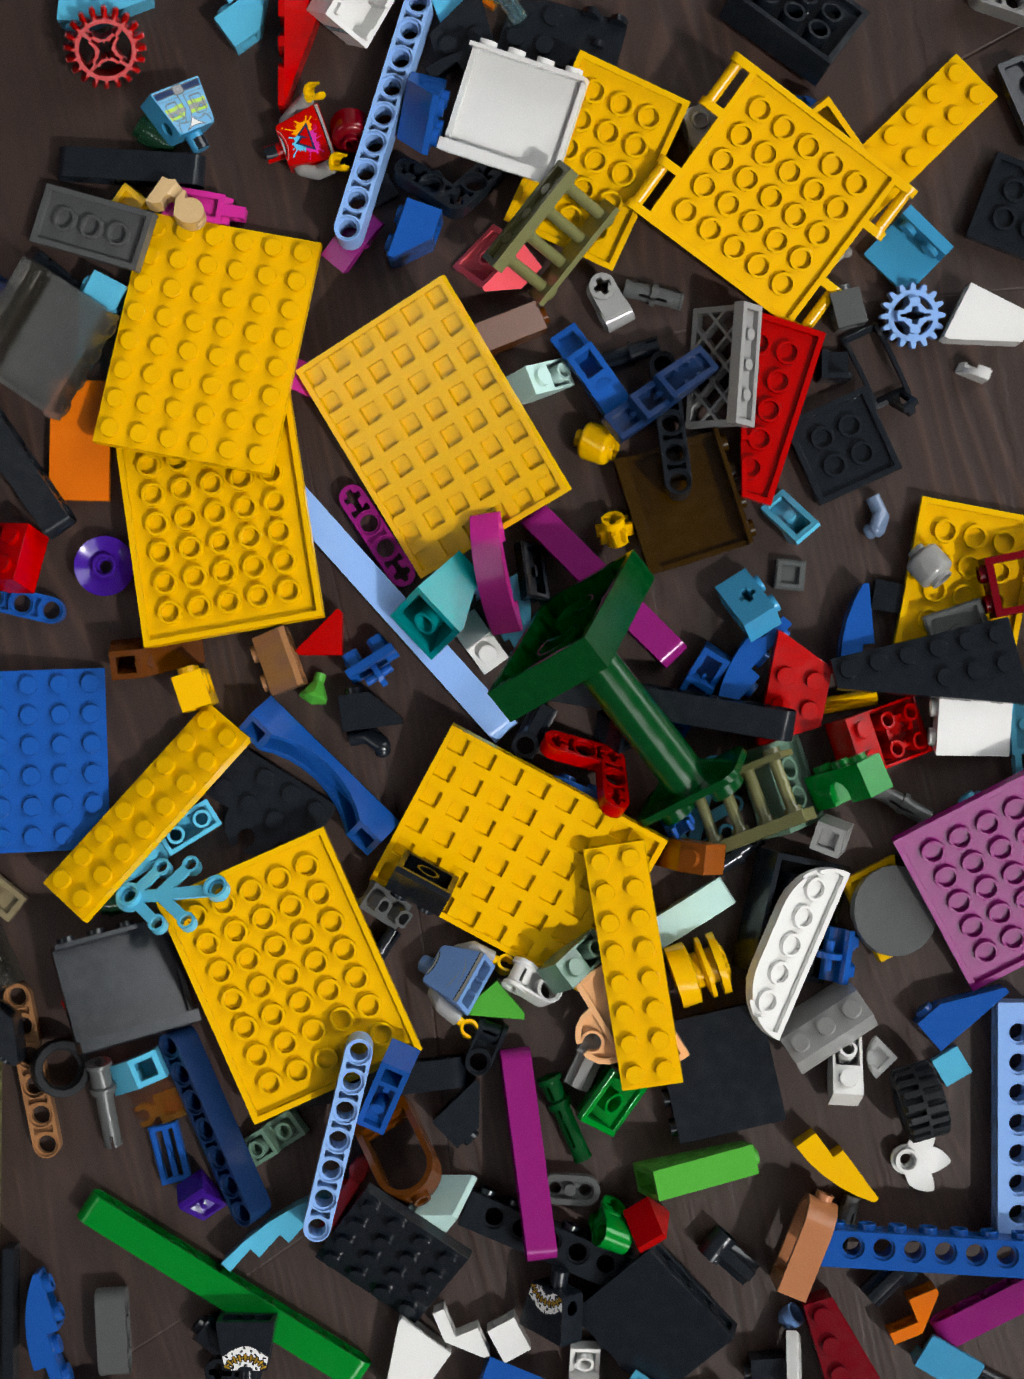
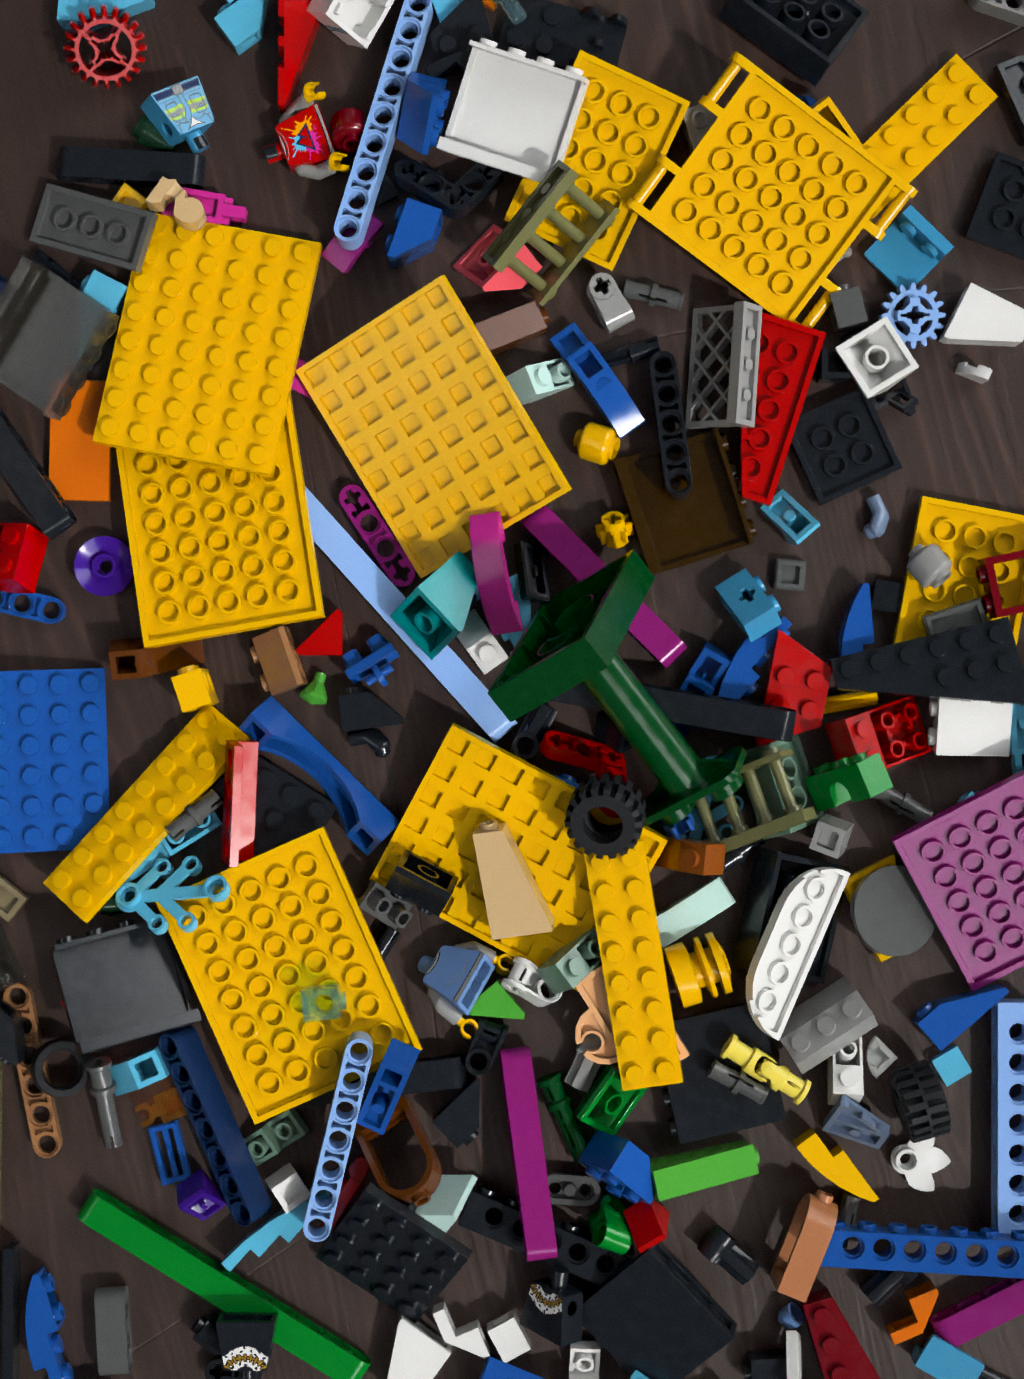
(193, 815): none -> dark grey pin
(239, 801): none -> fence
(288, 1187): none -> white panel
(310, 1009): none -> clear light blue brick
(509, 889): none -> tan slope
(599, 837): none -> black tyre
(620, 1166): none -> blue slope
(660, 394): dark blue slope -> none
(737, 1082): none -> dark grey pin
(766, 1071): none -> light yellow piece
(837, 955): blue hips -> none
(855, 1123): none -> sand blue wing
(877, 358): none -> white slope

